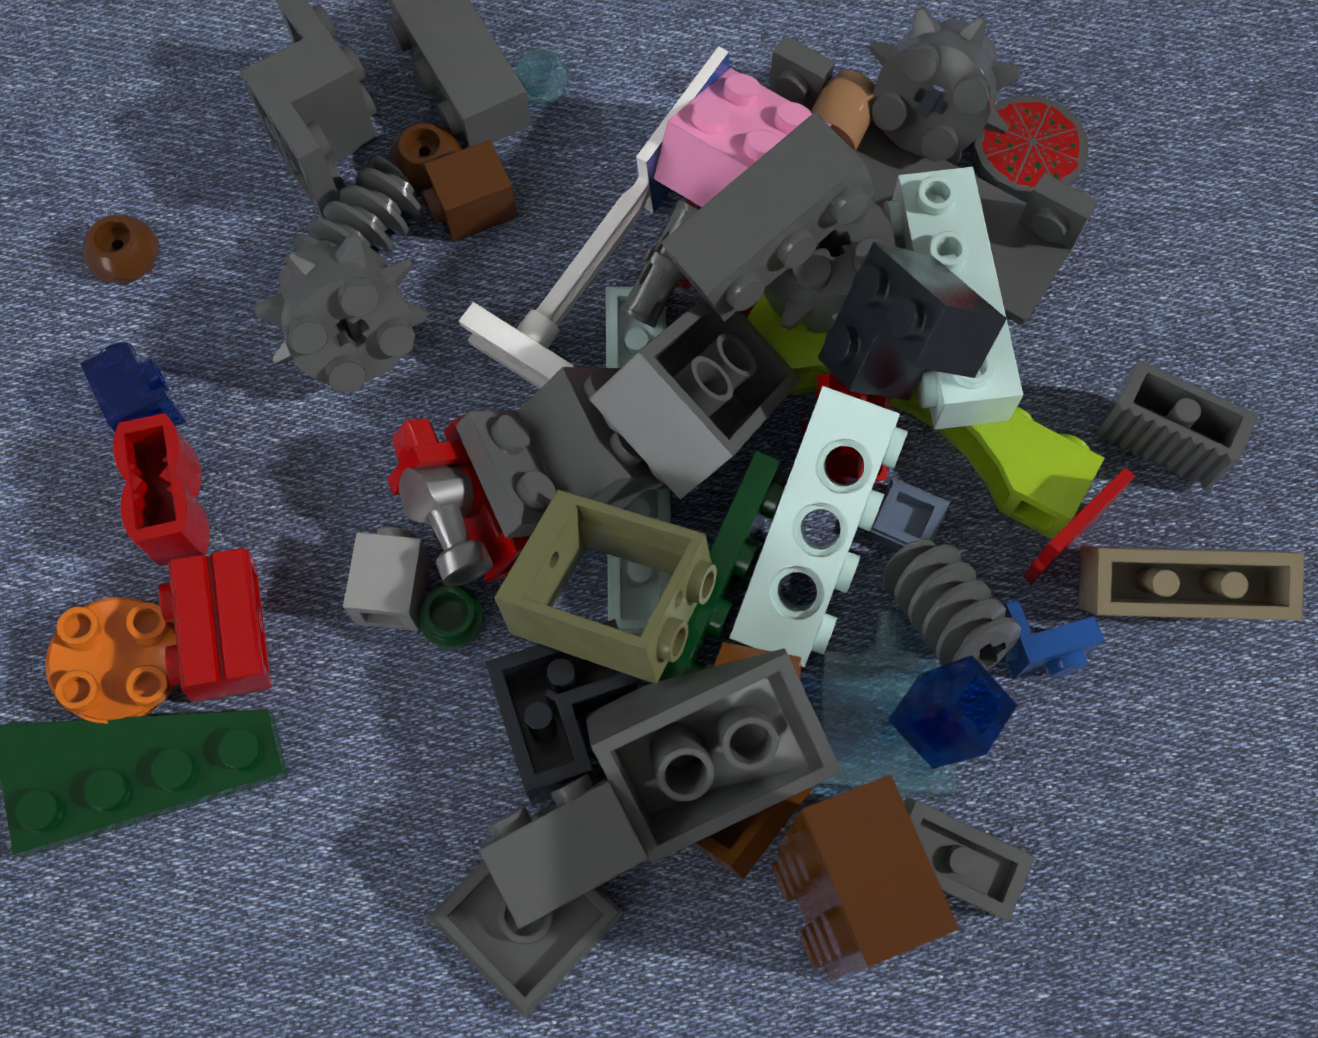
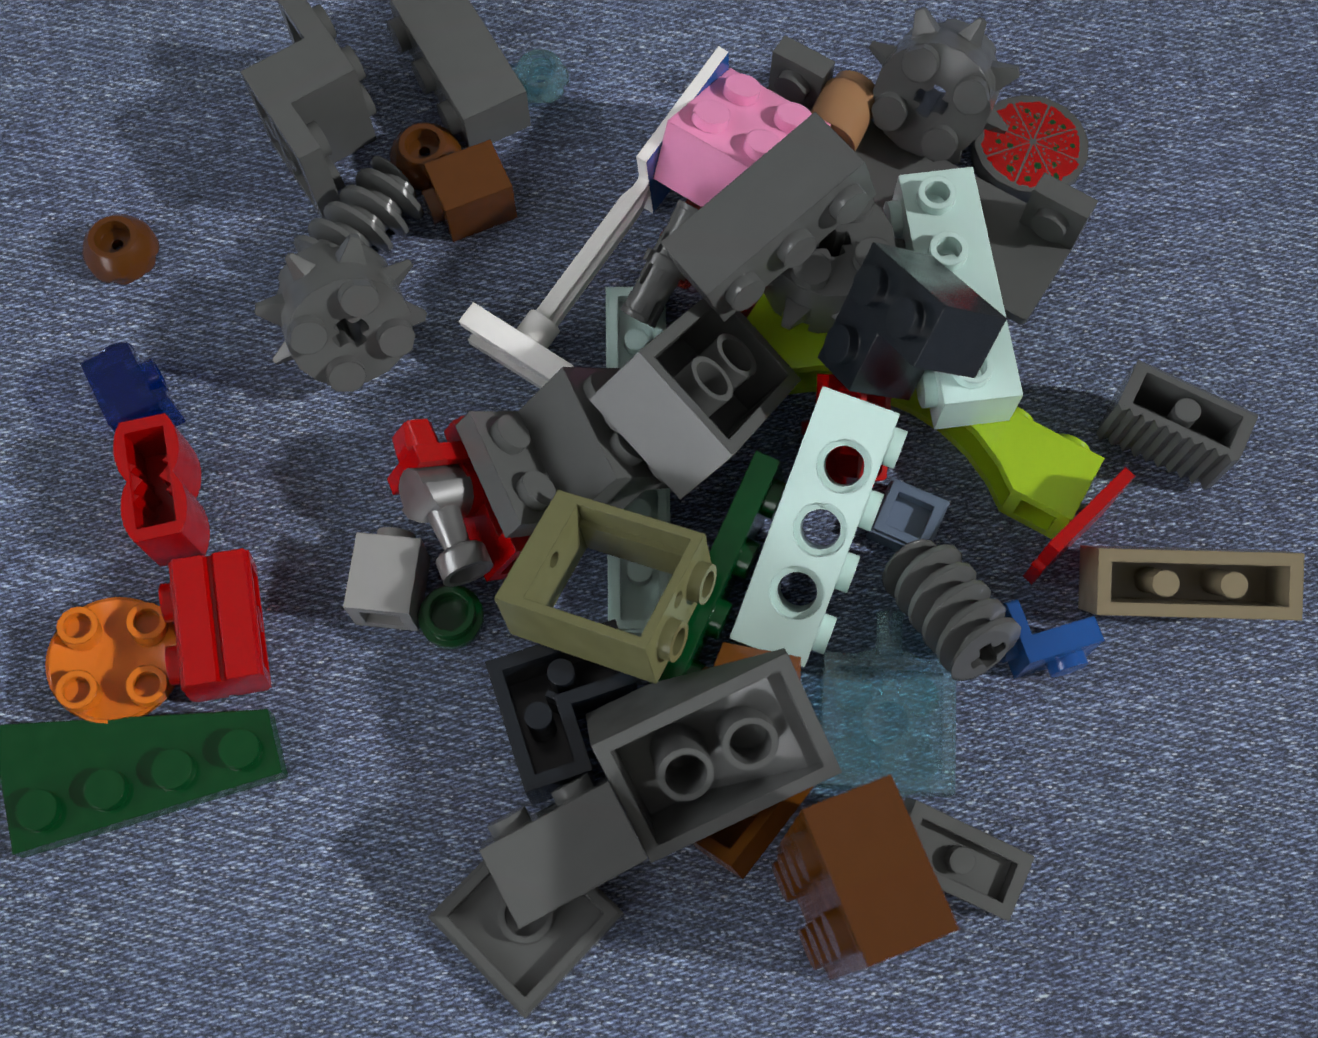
(953, 712): clear blue brick -> none

